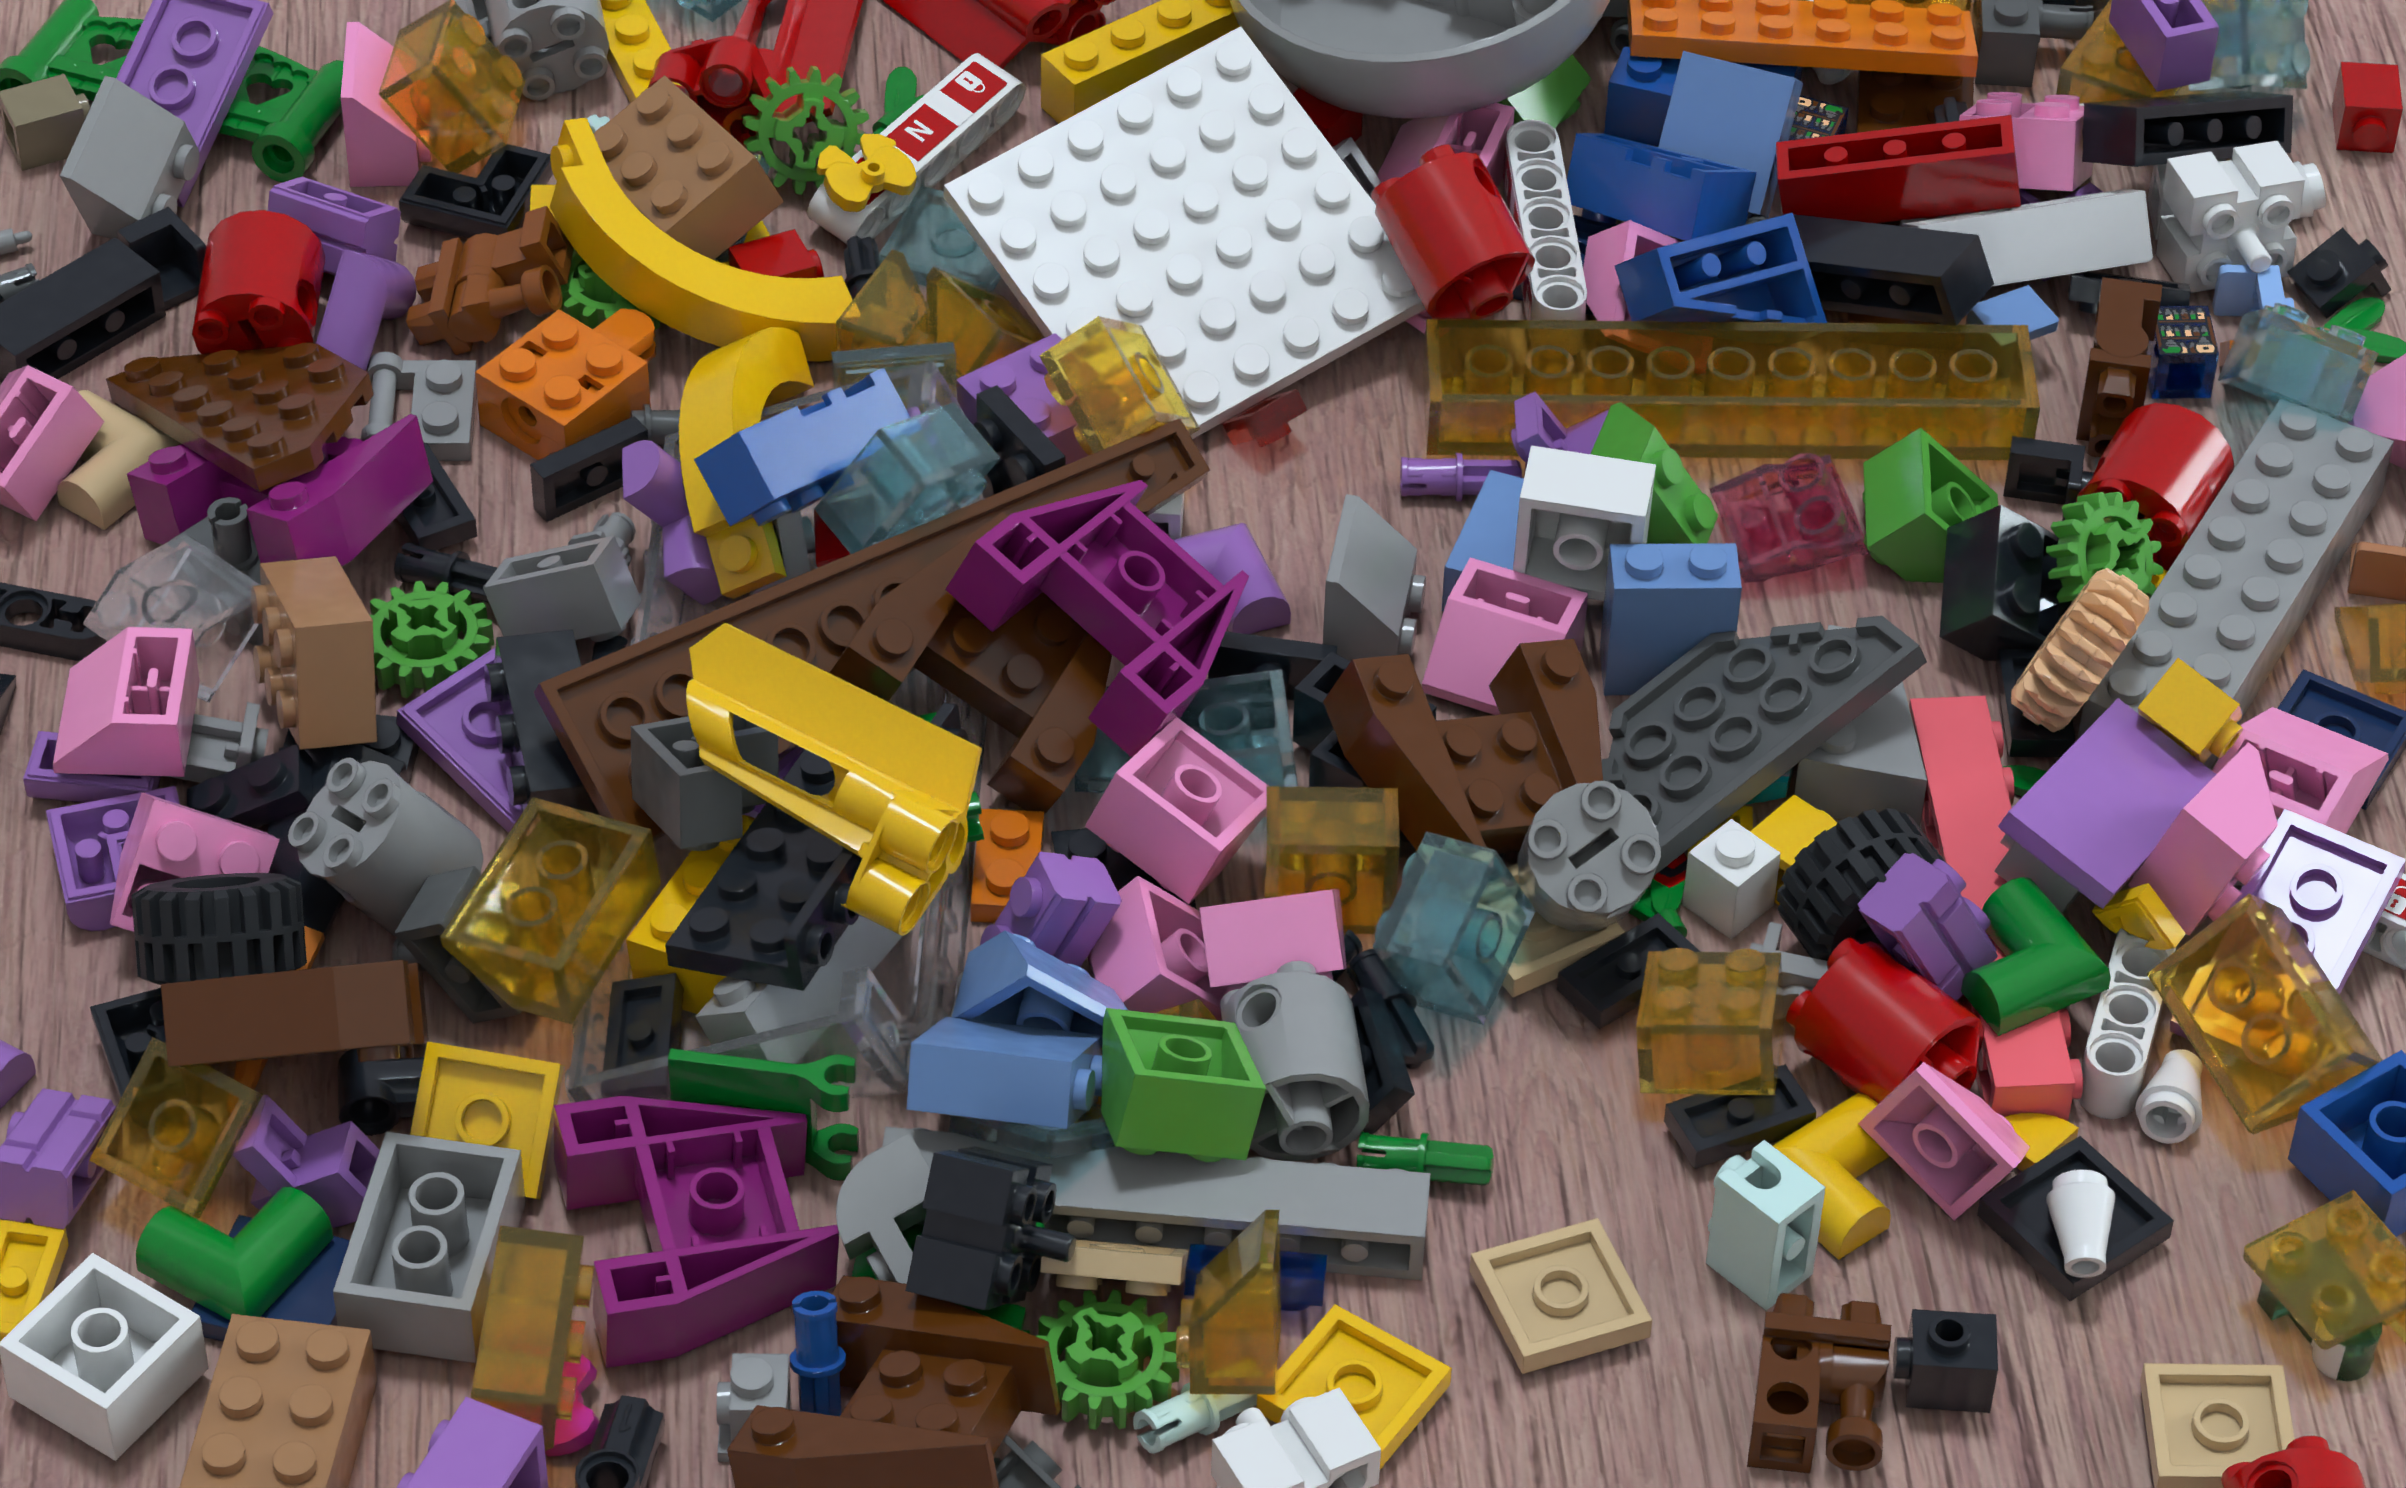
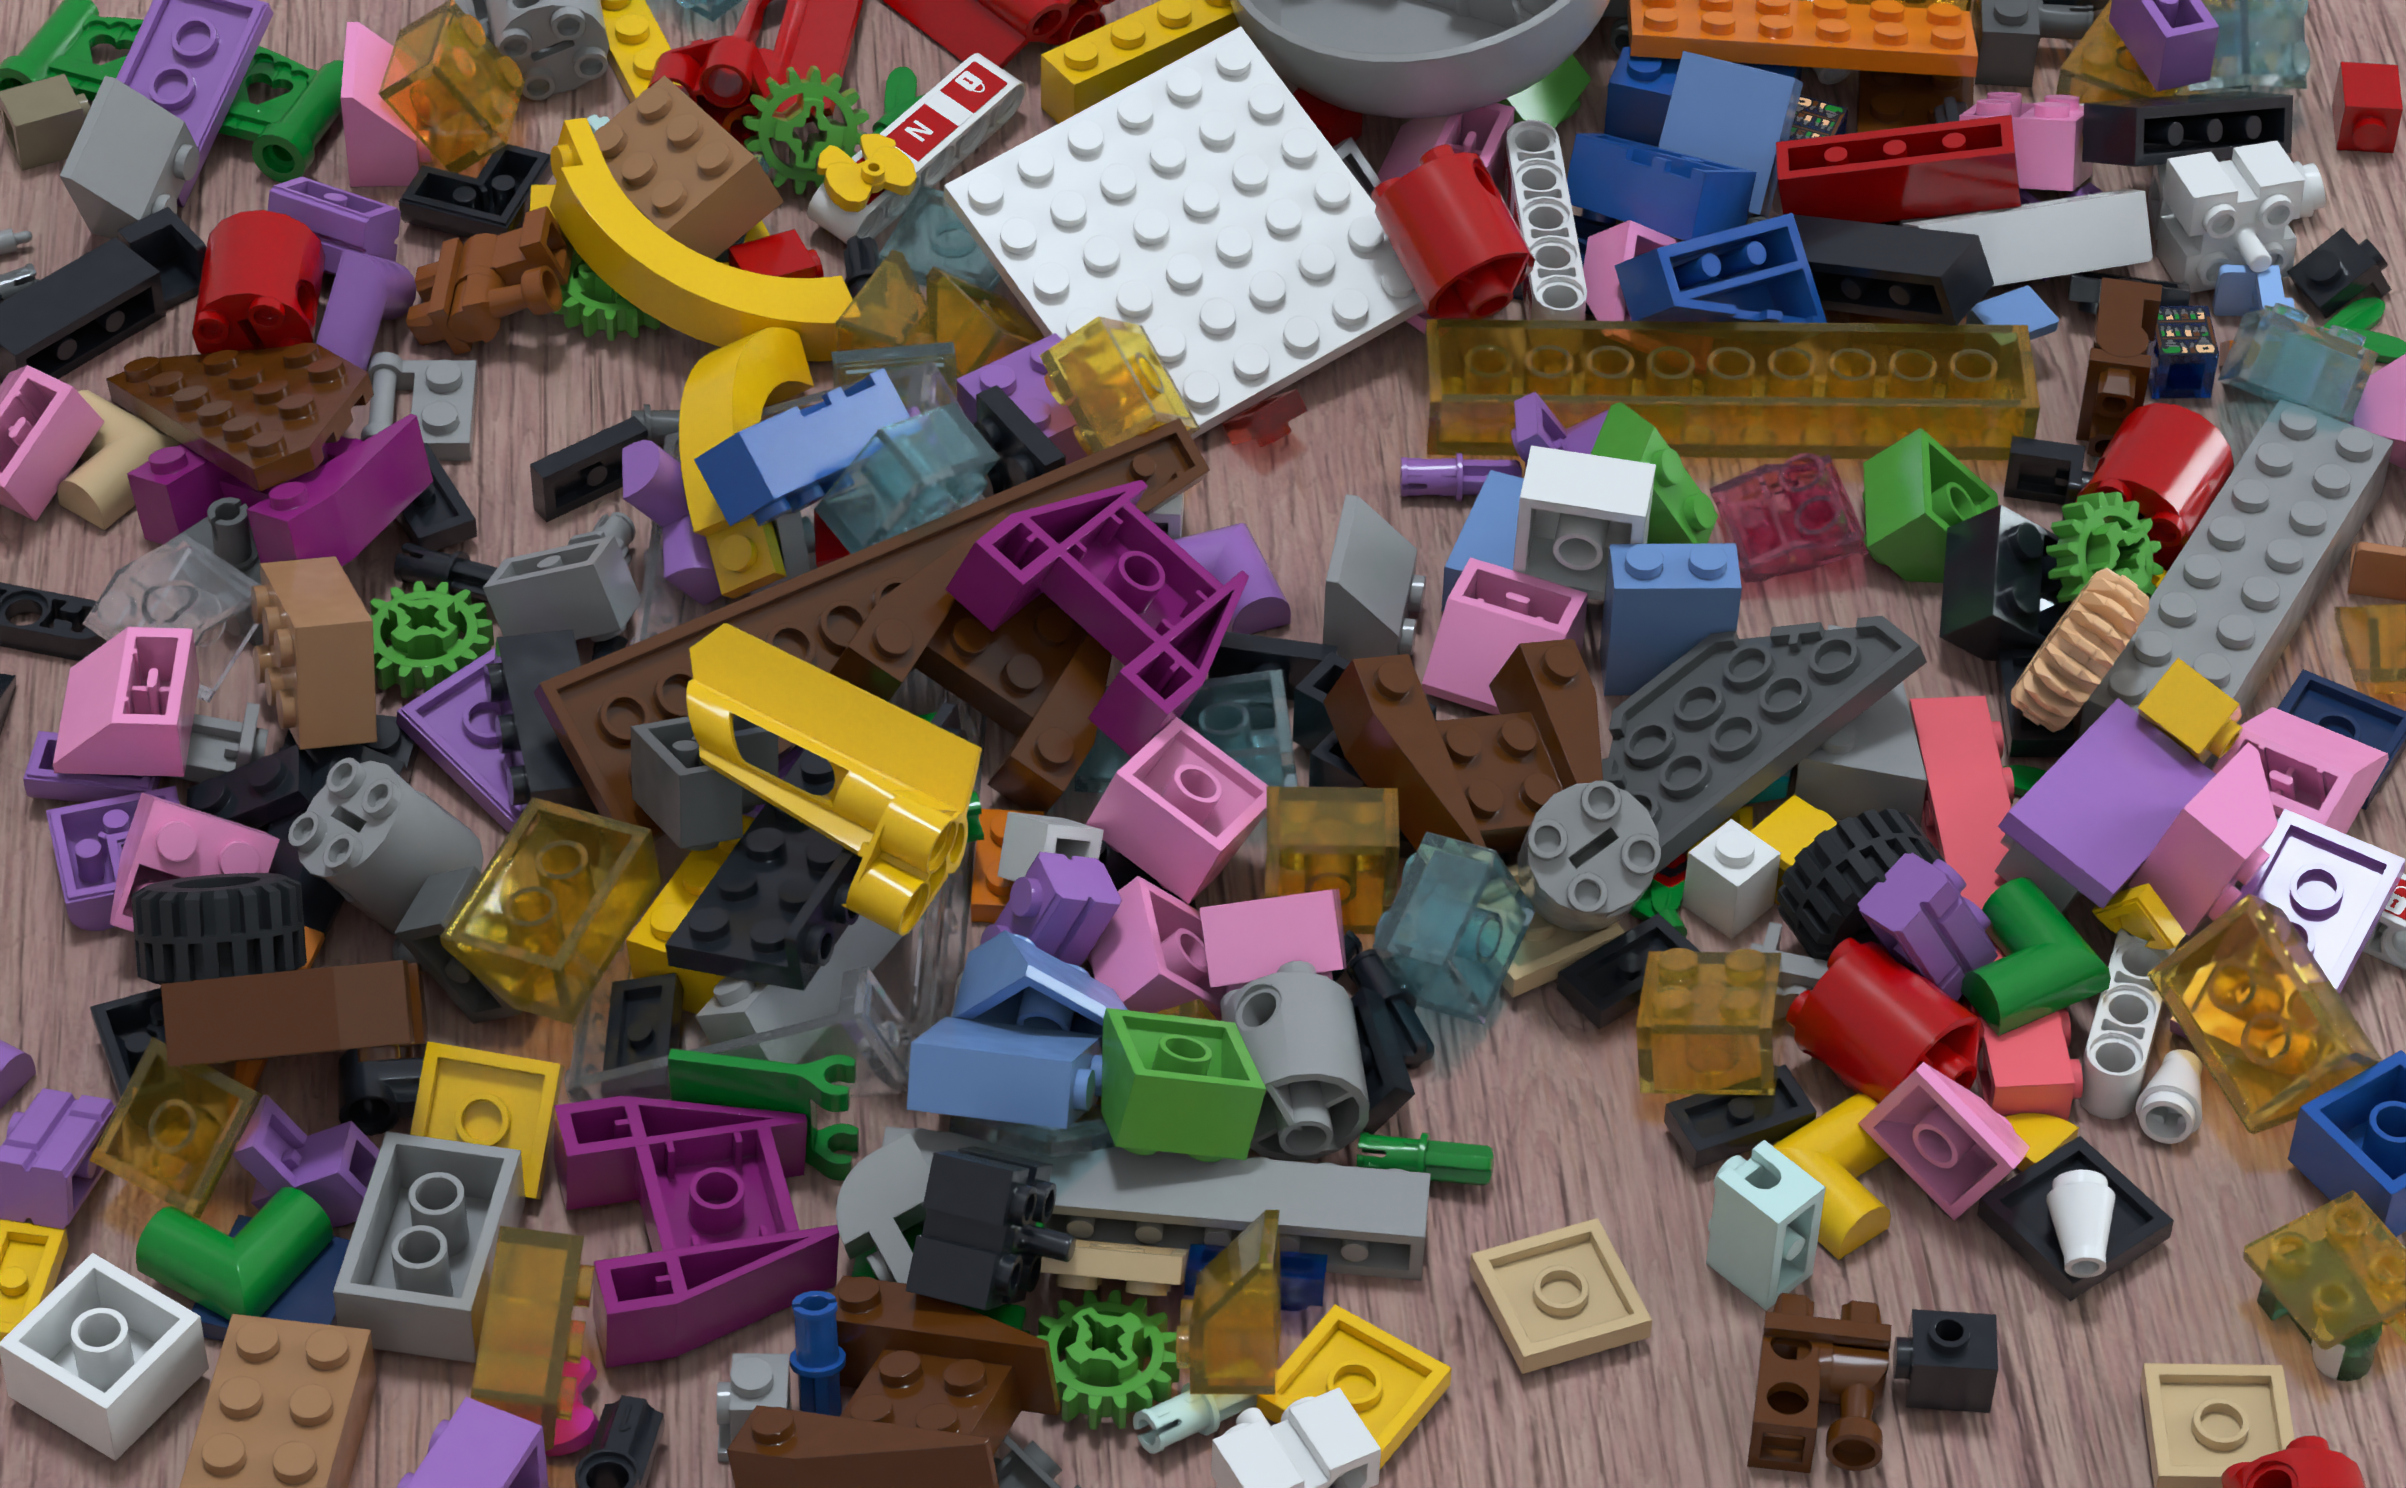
(567, 381): orange brick -> none
(1030, 834): none -> white brick

